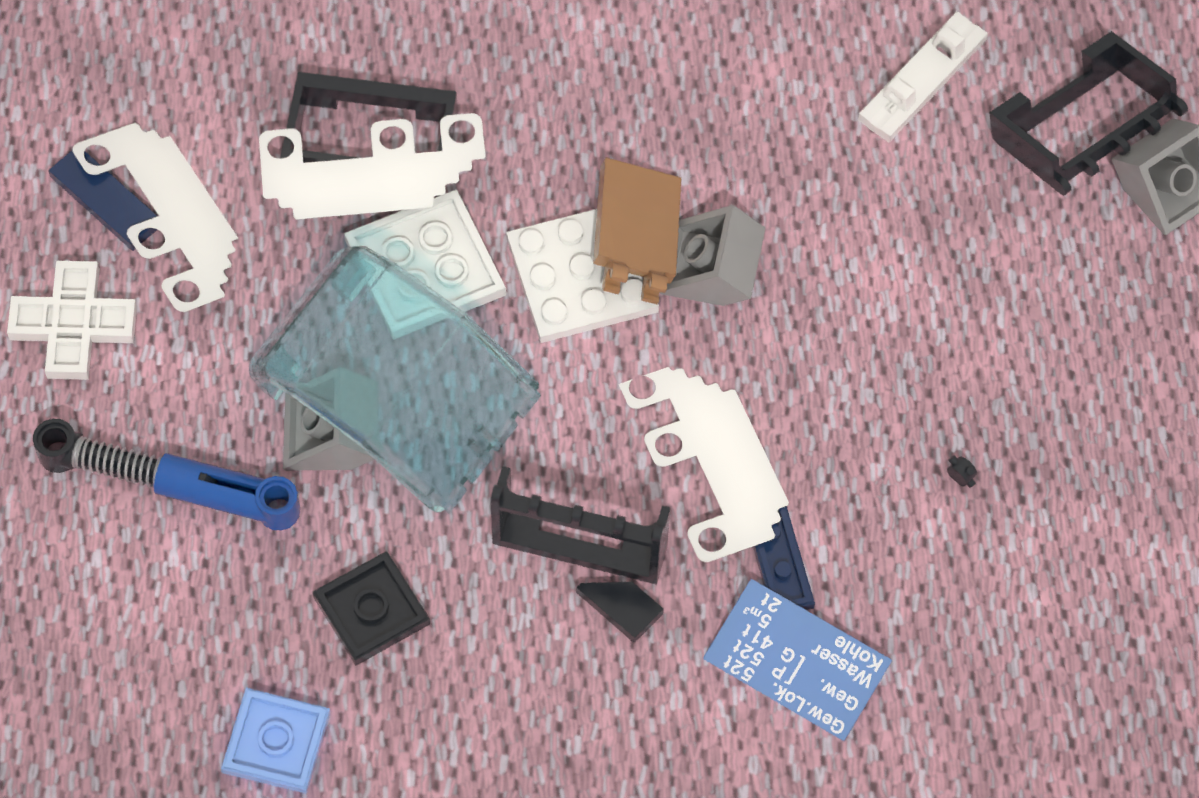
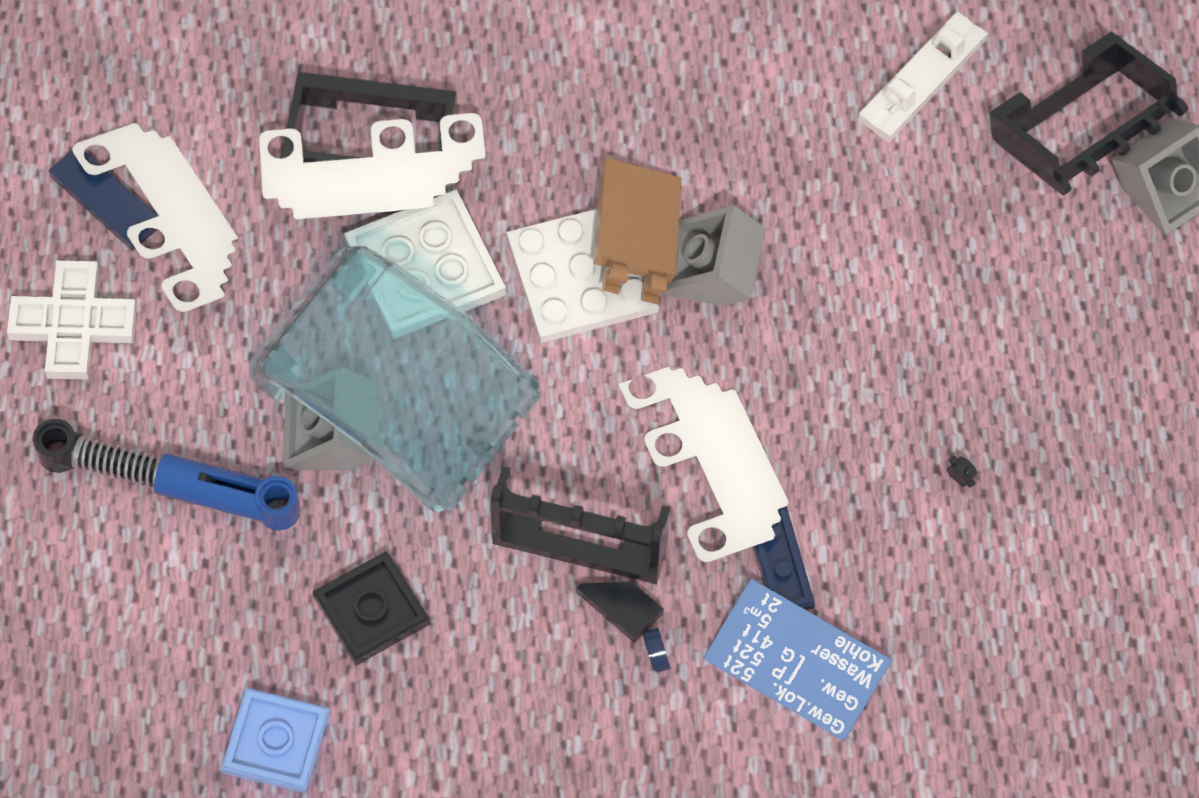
(656, 650): none -> dark blue tile

